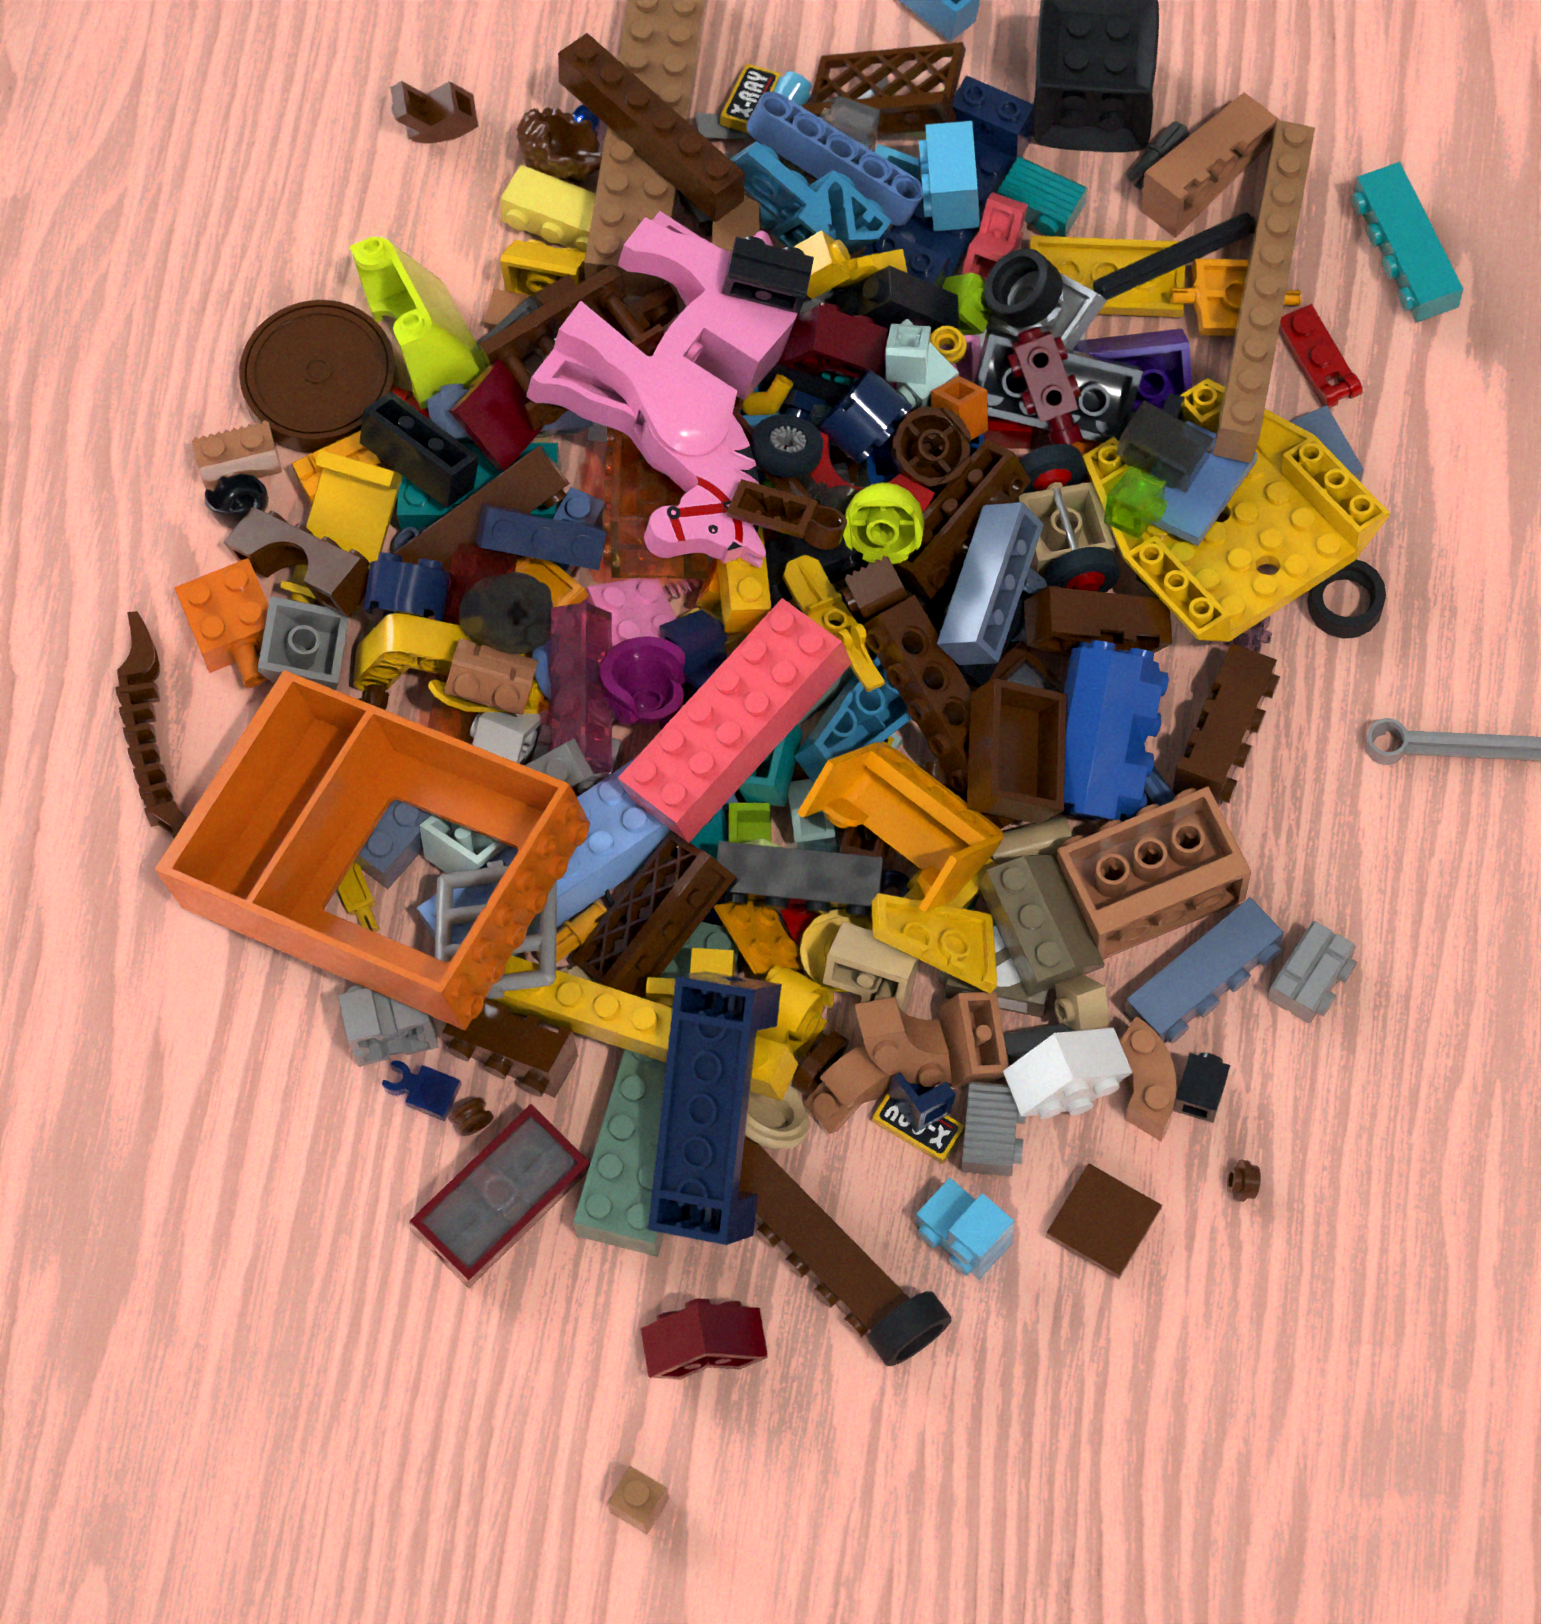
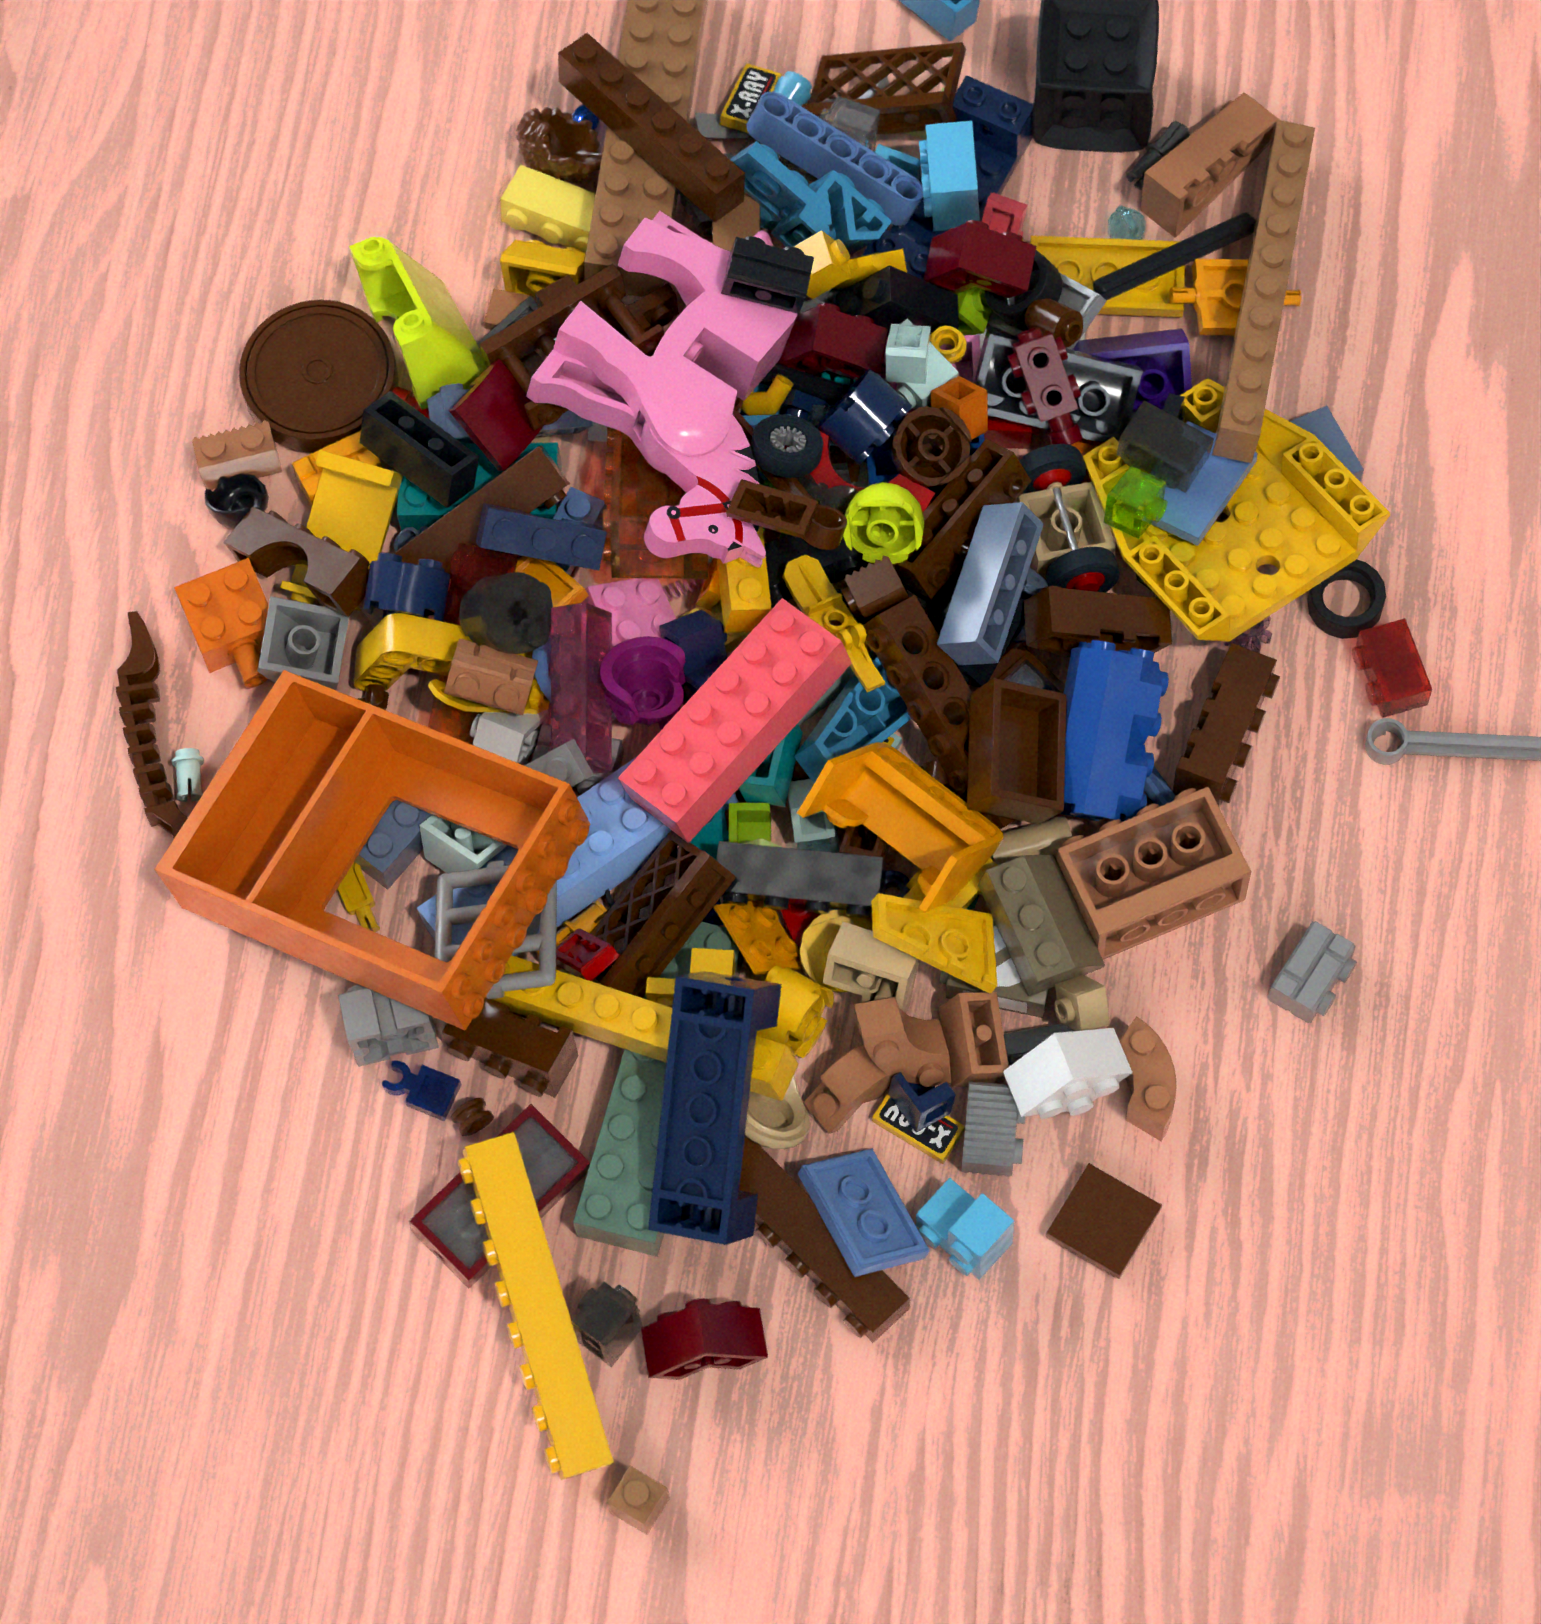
(188, 773): none -> light aqua pin
(434, 116): reddish brown brick -> none
(537, 1307): none -> yellow brick
(585, 955): none -> red plate
(607, 1321): none -> clear smoke brick
(822, 1055): reddish brown plate -> none
(863, 1212): none -> medium blue tile
(909, 1328): black tyre -> none
(980, 258): none -> dark red brick
(1051, 198): teal brick -> none
(1056, 318): none -> reddish brown brick
(1126, 224): none -> clear light blue tile
(1202, 1086): black brick -> none
(1206, 971): sand blue brick -> none
(1244, 1181): reddish brown plate -> none
(1318, 356): red plate -> none
(1392, 668): none -> clear red brick
(1406, 242): teal brick -> none

